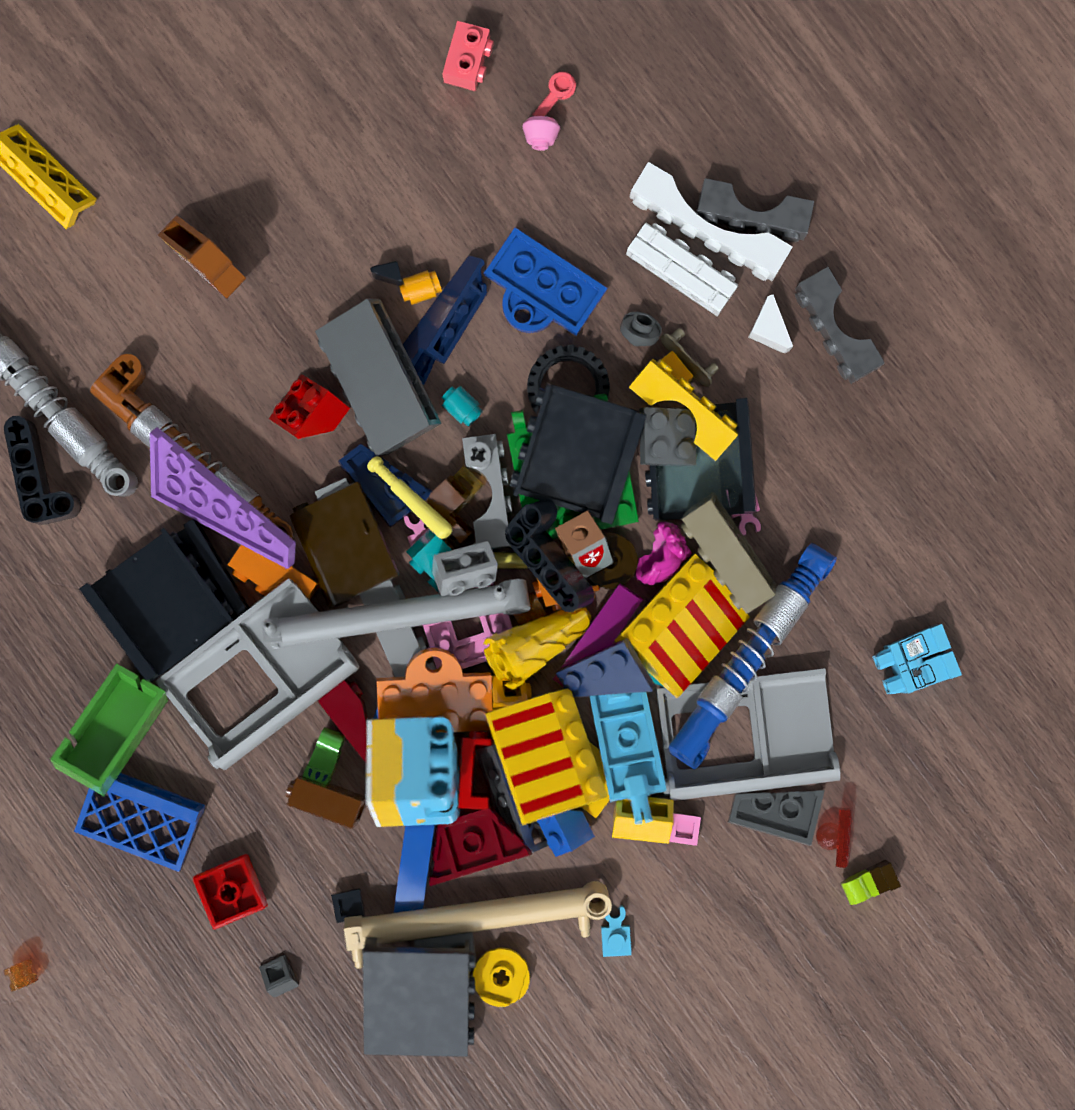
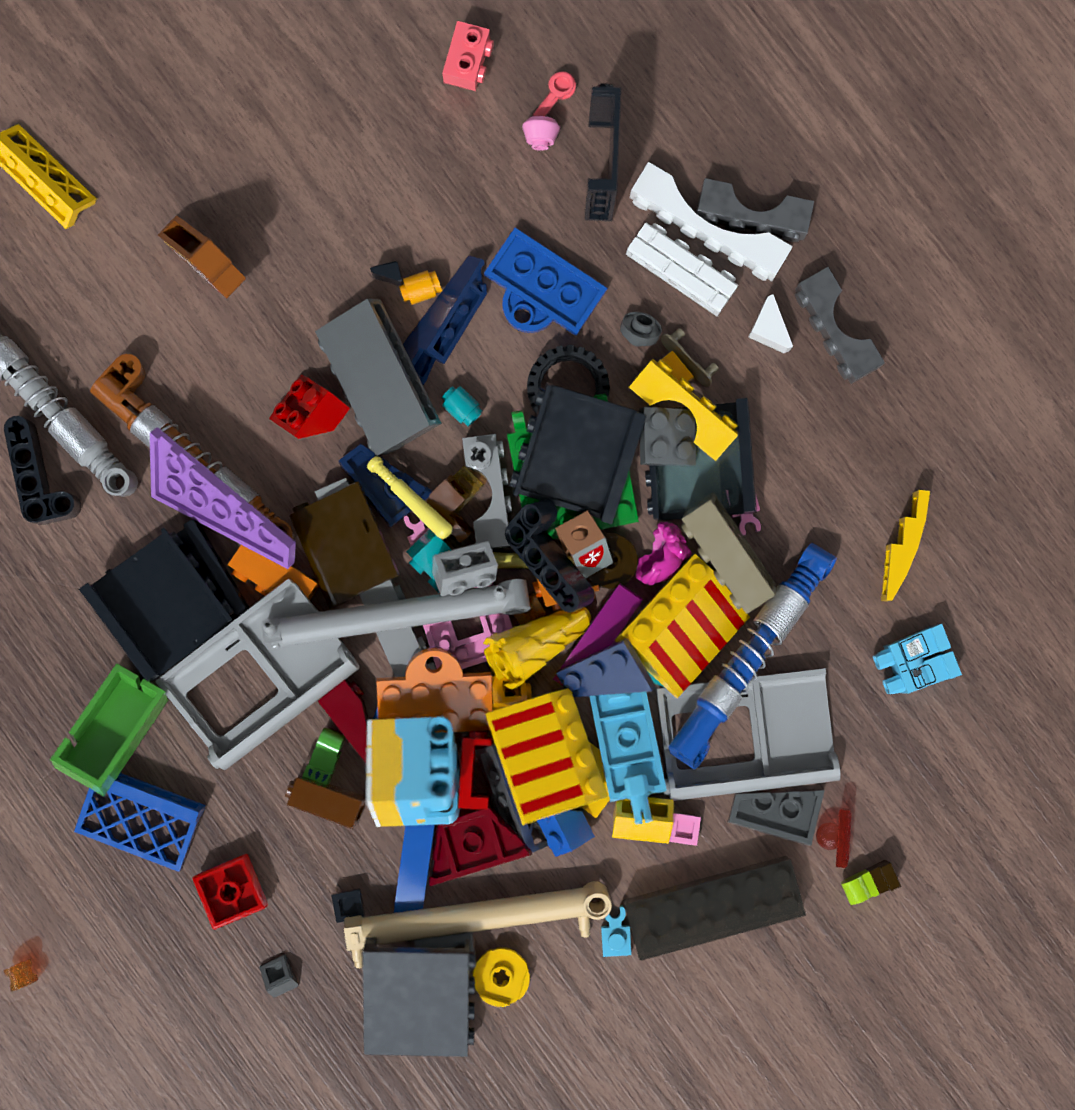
(604, 114): none -> black panel
(714, 907): none -> clear smoke brick
(901, 555): none -> yellow slope

